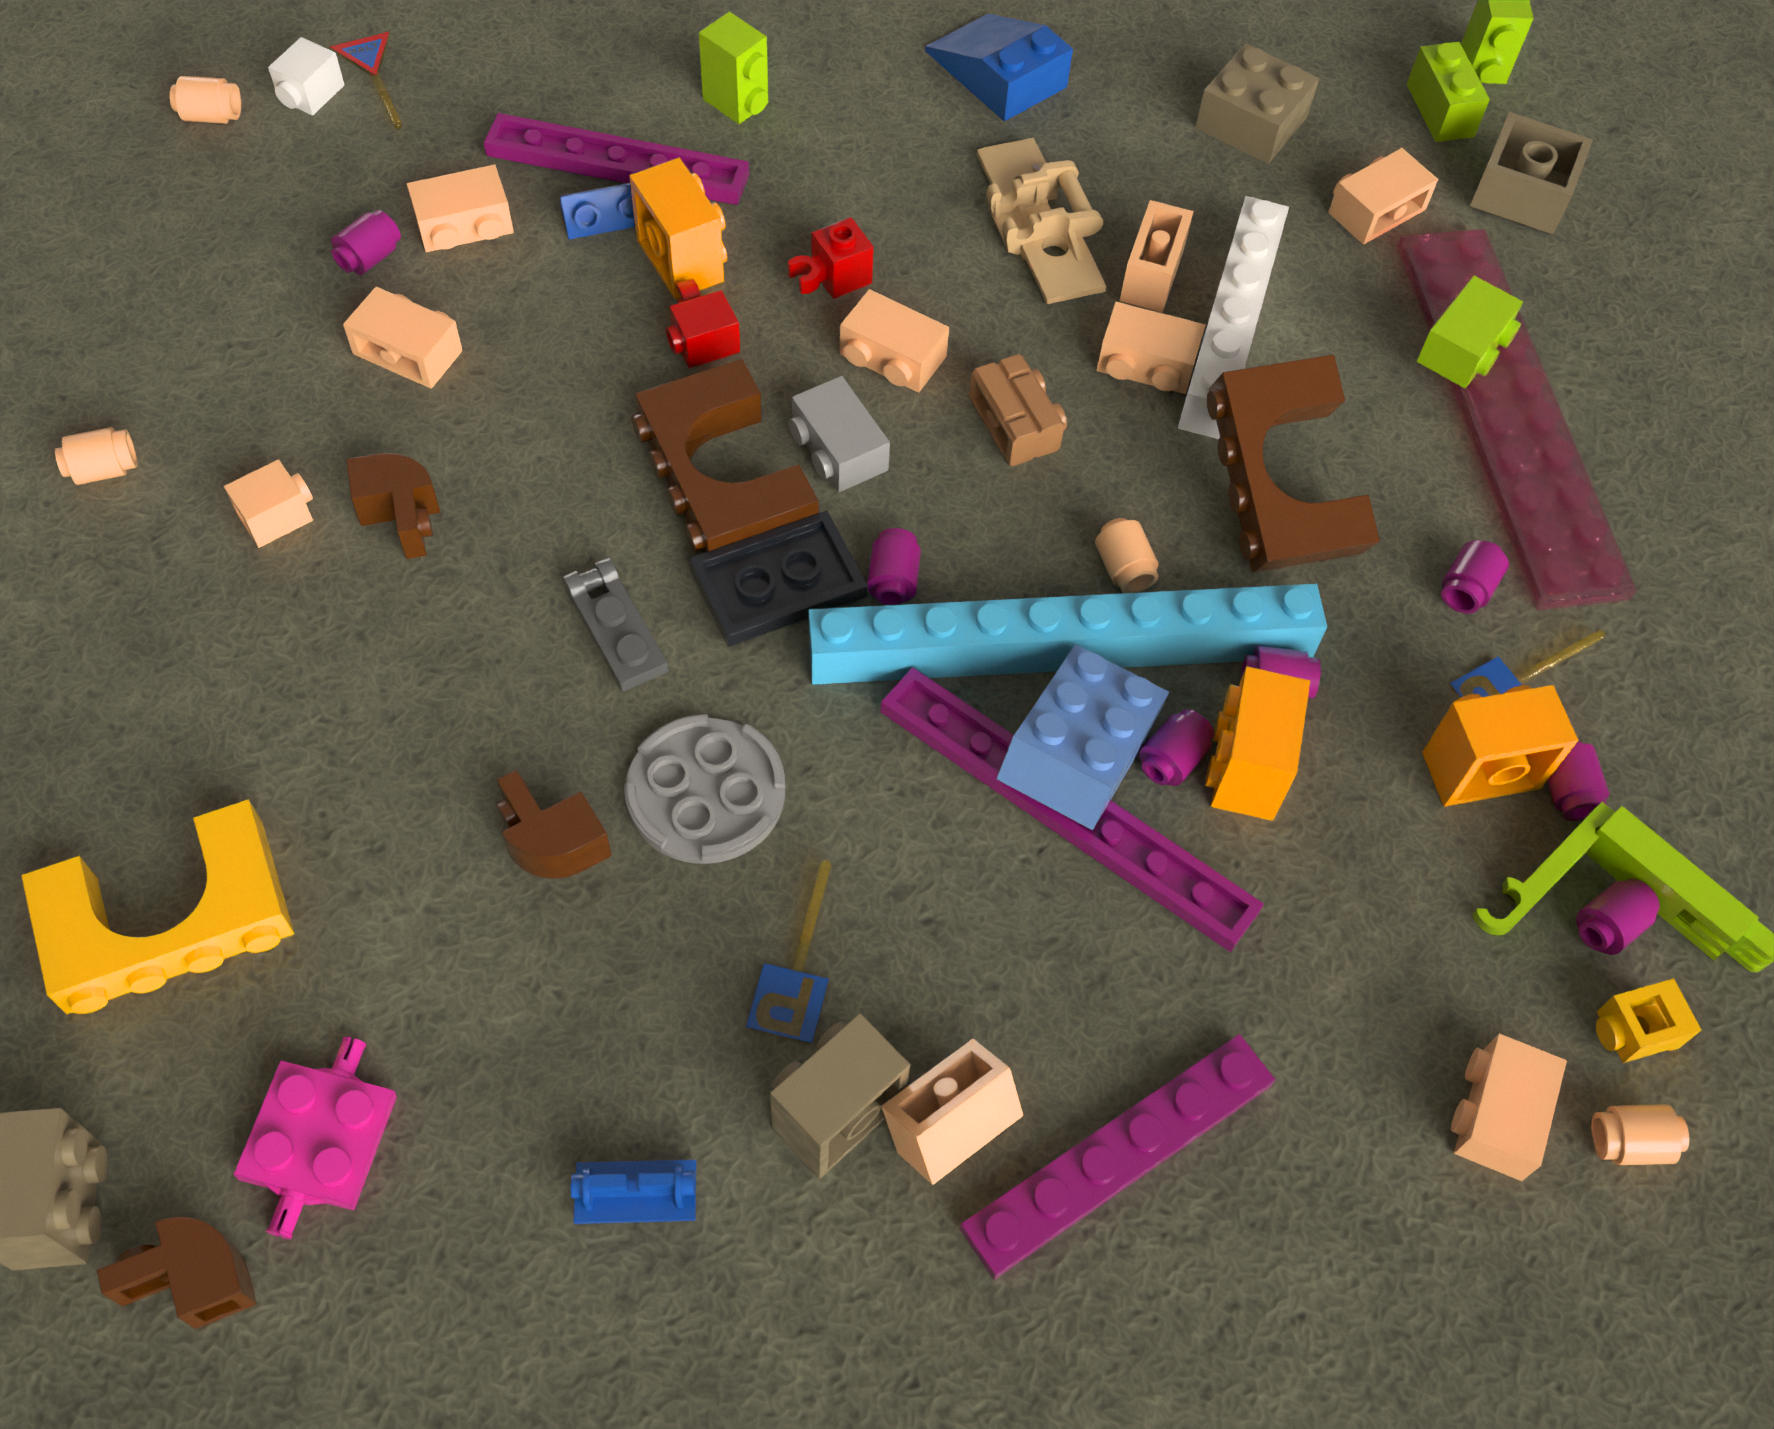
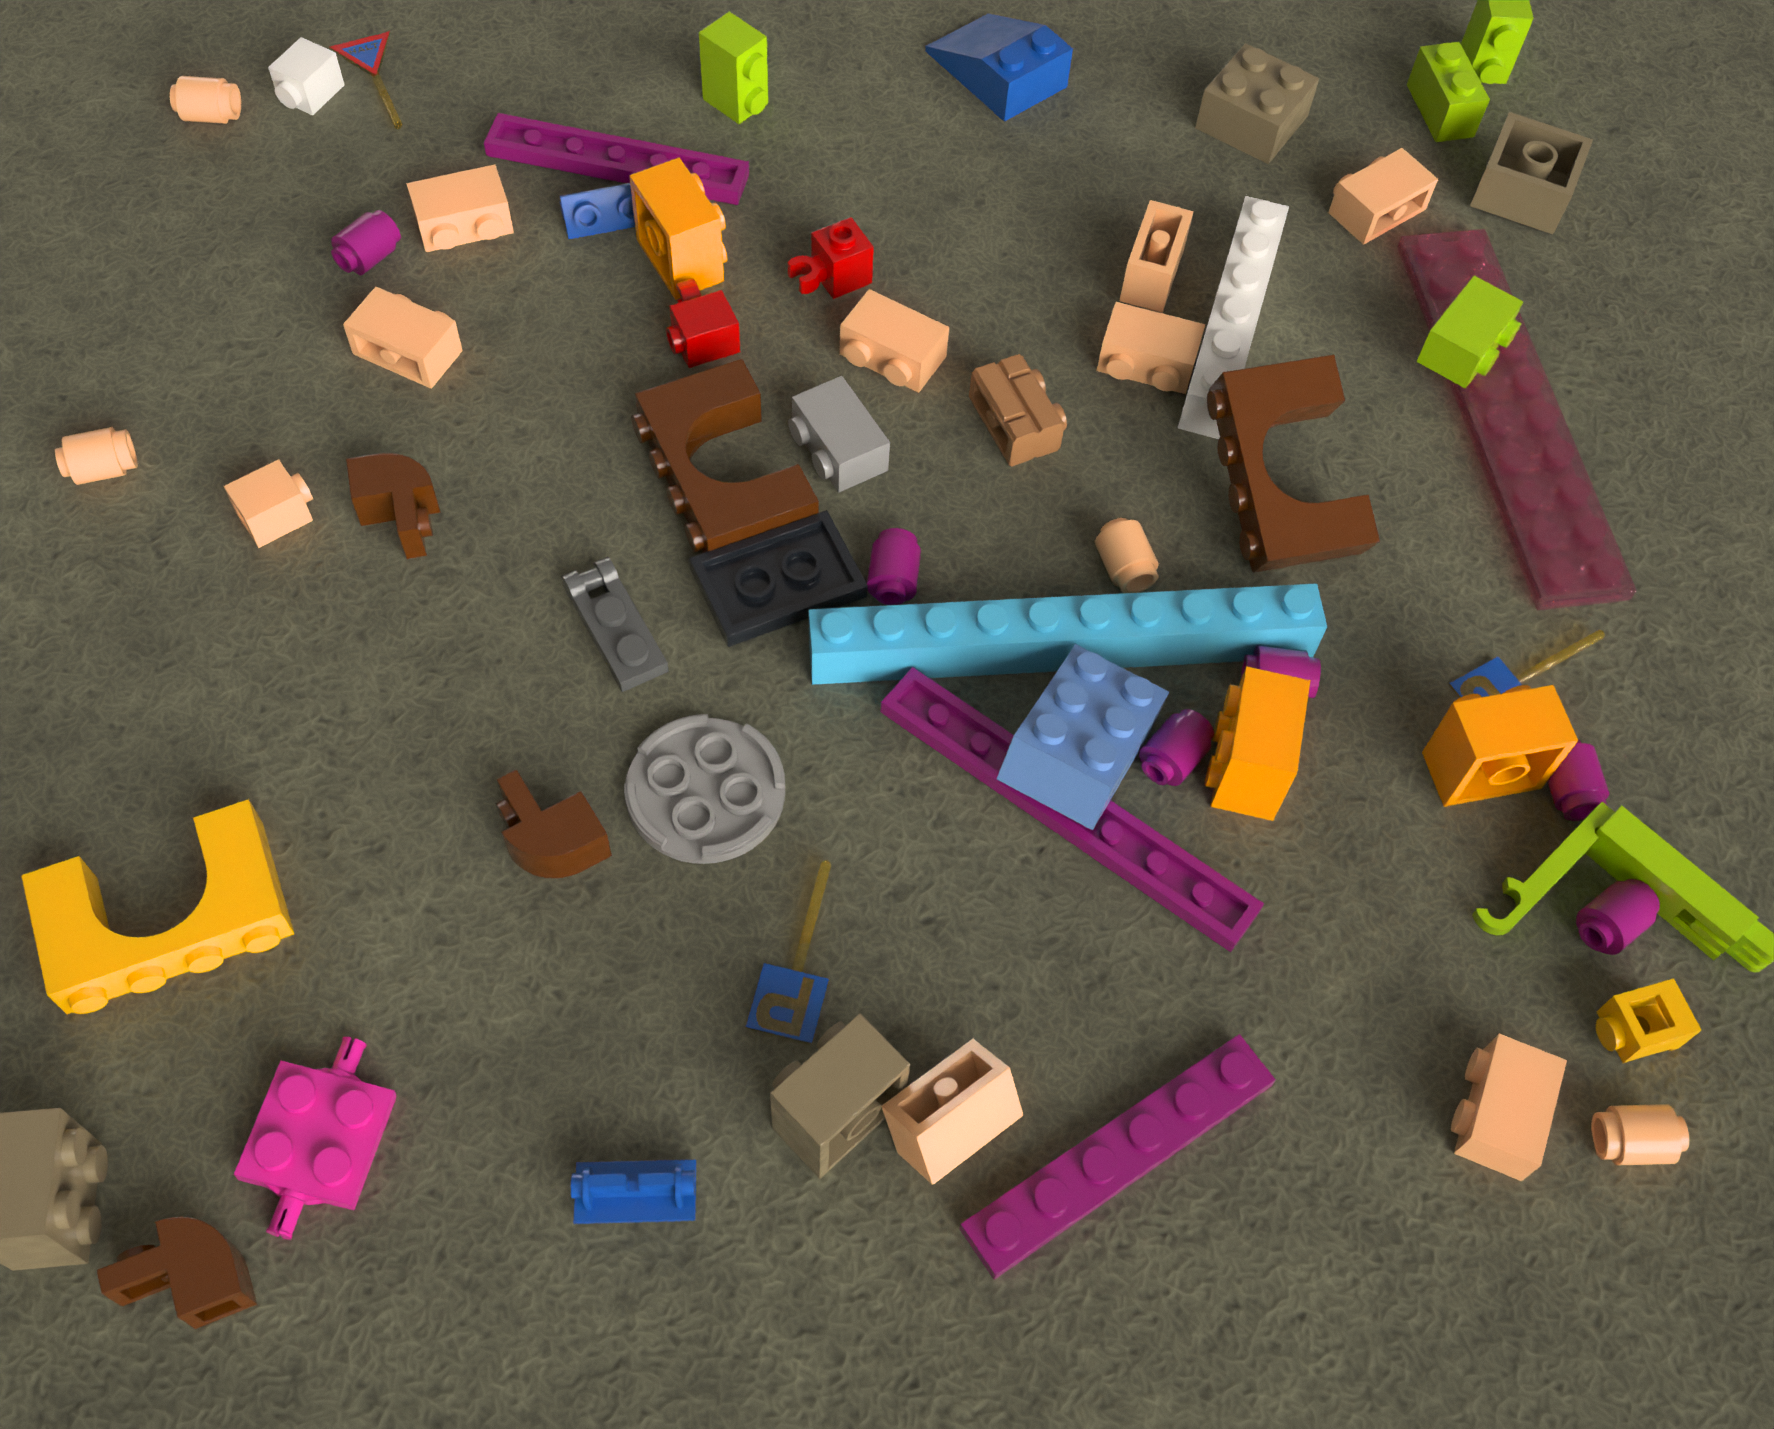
(1027, 224): tan piece -> none
(1474, 576): magenta brick -> none

